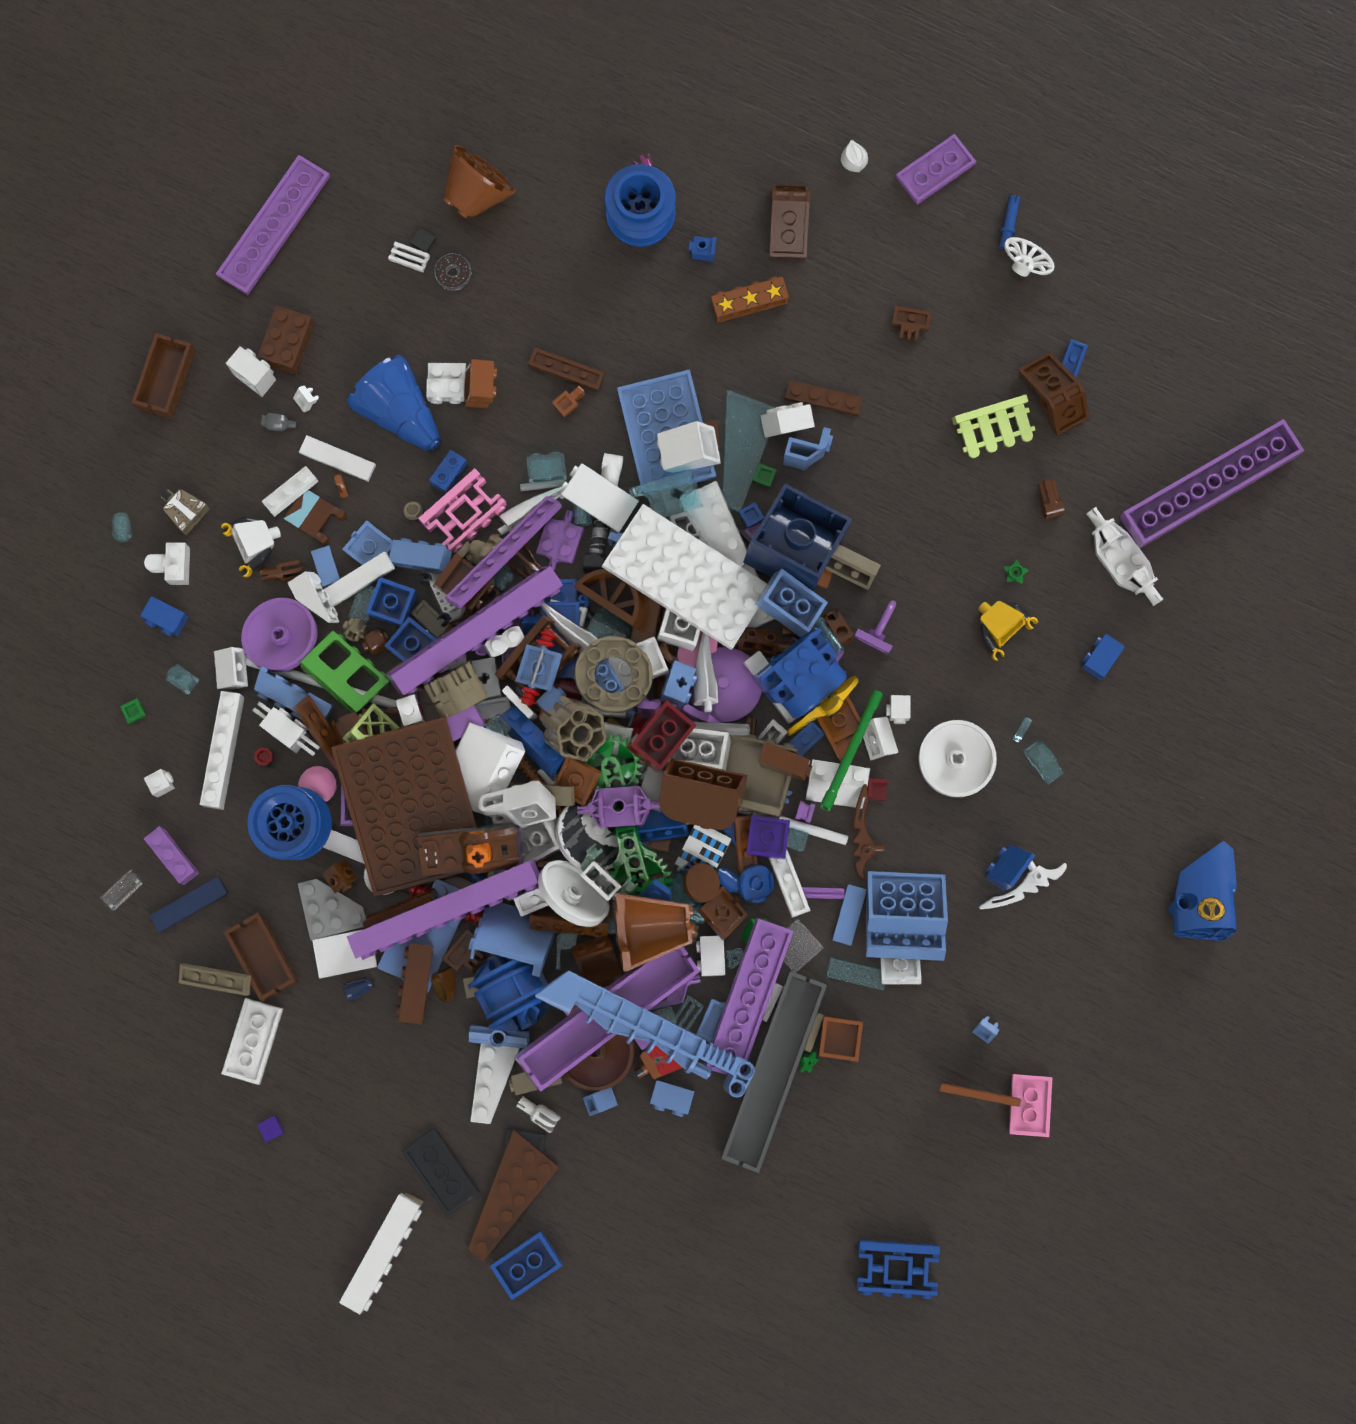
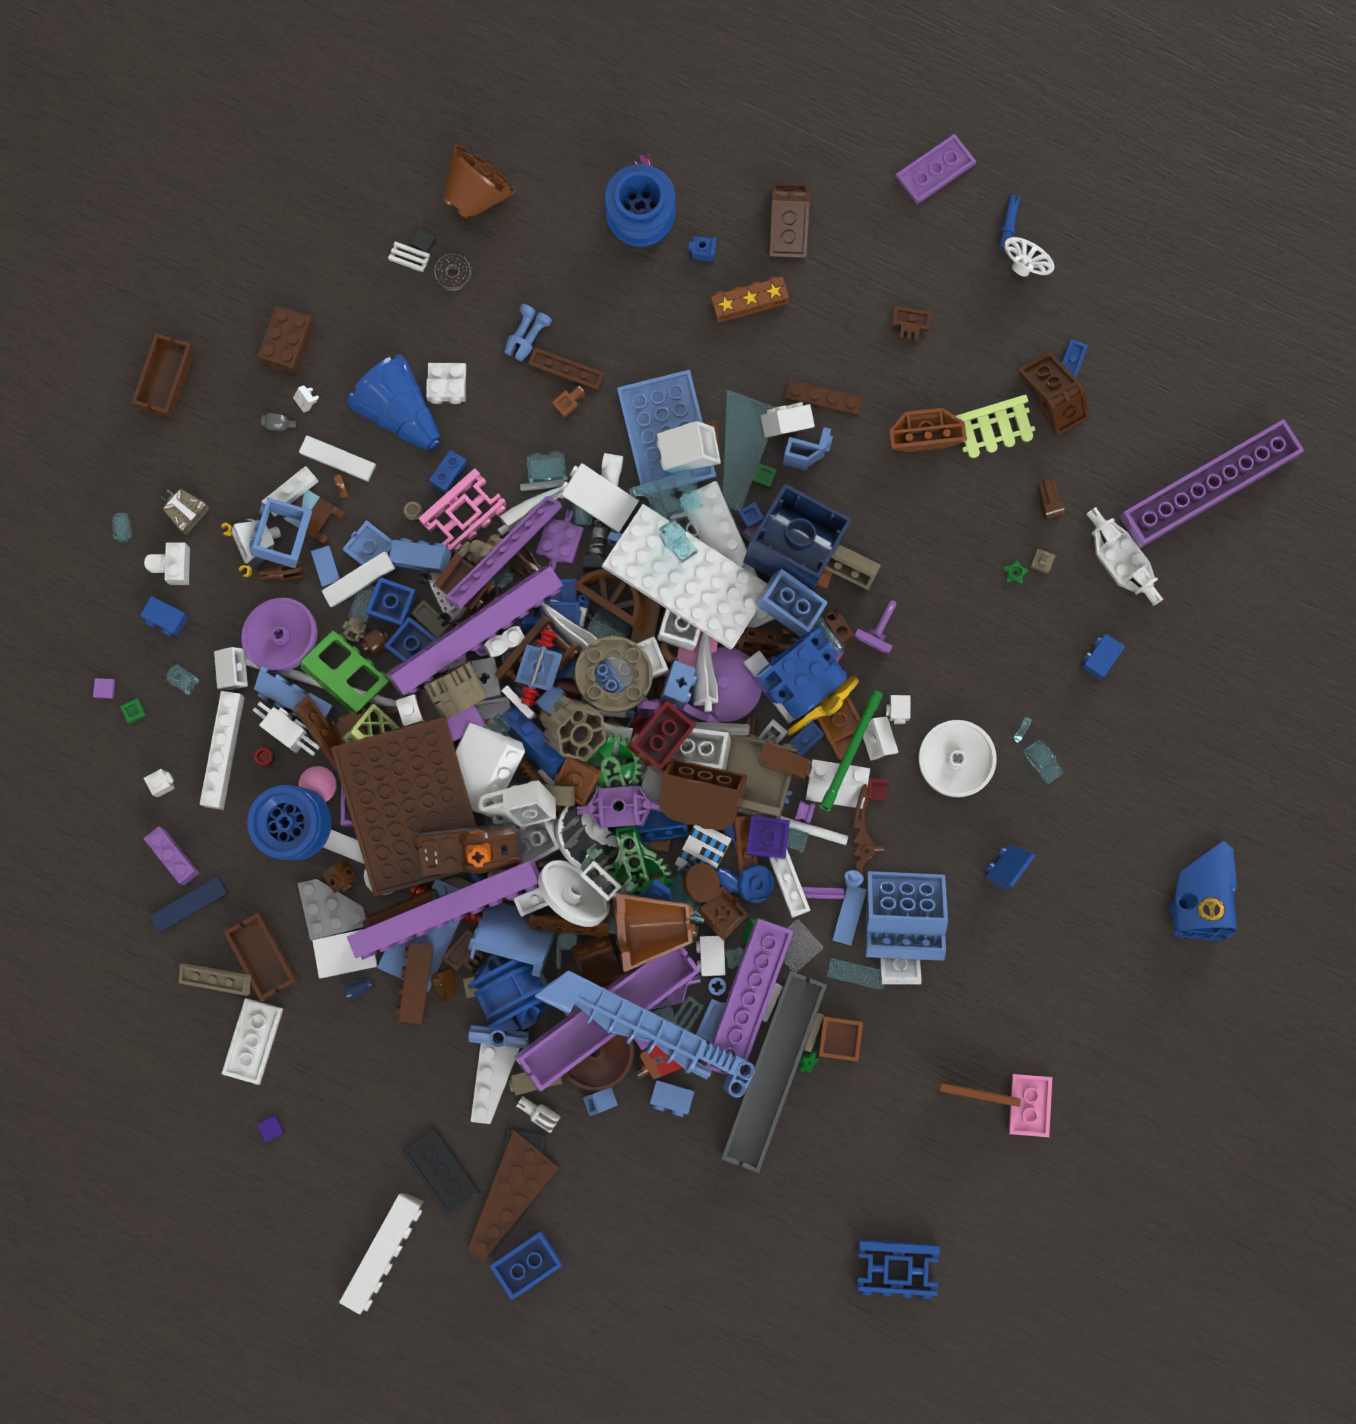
(104, 688): none -> medium lavender tile
(122, 890): clear brick -> none
(251, 371): white brick -> none
(273, 225): medium lavender plate -> none
(286, 510): none -> medium blue window
(310, 593): white slope -> none
(479, 383): dark orange piece -> none
(525, 348): none -> medium blue piece
(675, 541): none -> clear light blue brick
(722, 983): none -> medium blue bush
(853, 879): none -> medium blue plate
(854, 157): white hat -> none
(927, 430): none -> dark orange wedge
(986, 1030): medium blue tile -> none
(1001, 623): yellow torso -> none
(1036, 876): white piece -> none
(1042, 561): none -> dark tan tile

